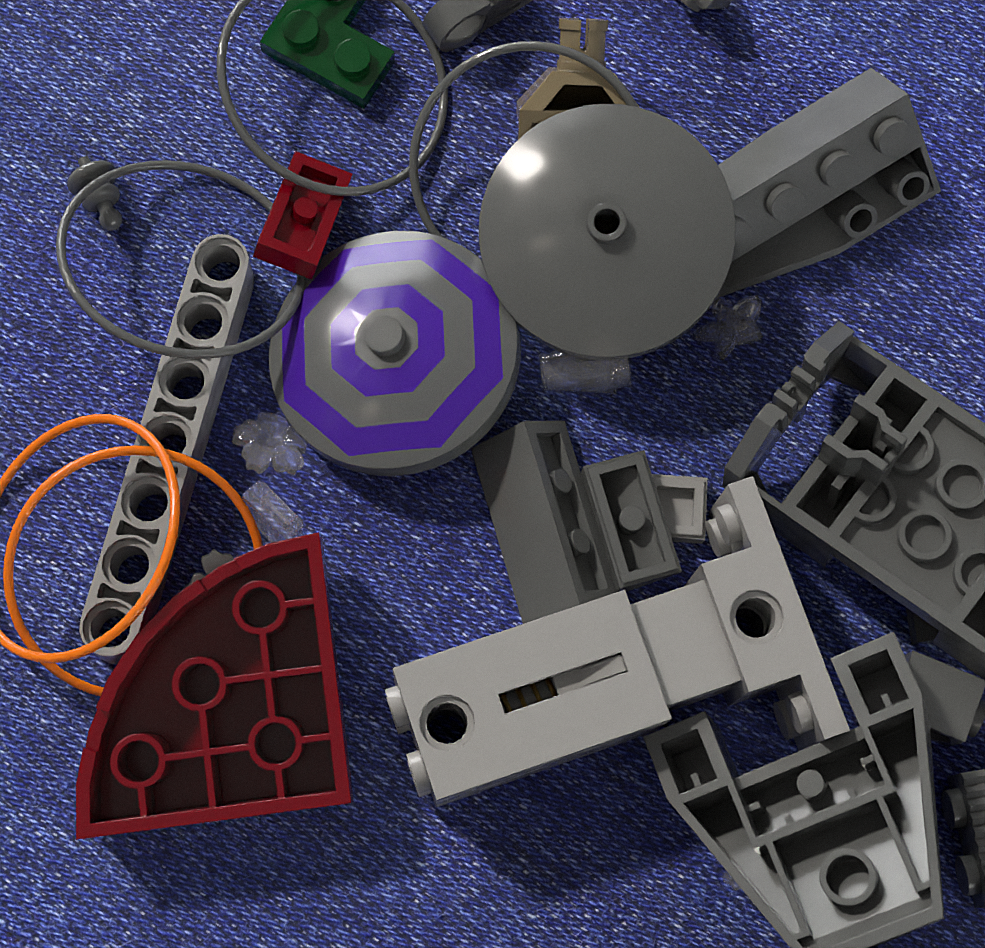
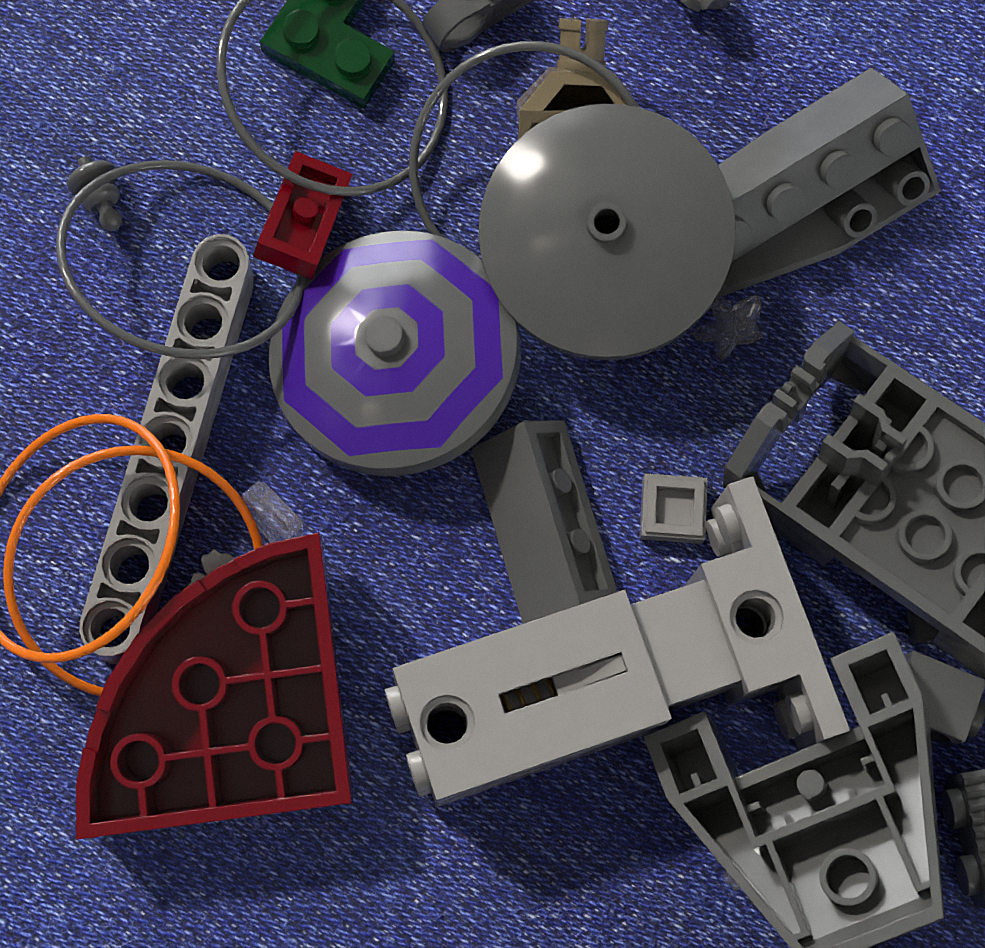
(270, 442): clear plant -> none
(583, 375): clear cone -> none
(630, 521): dark grey slope -> none

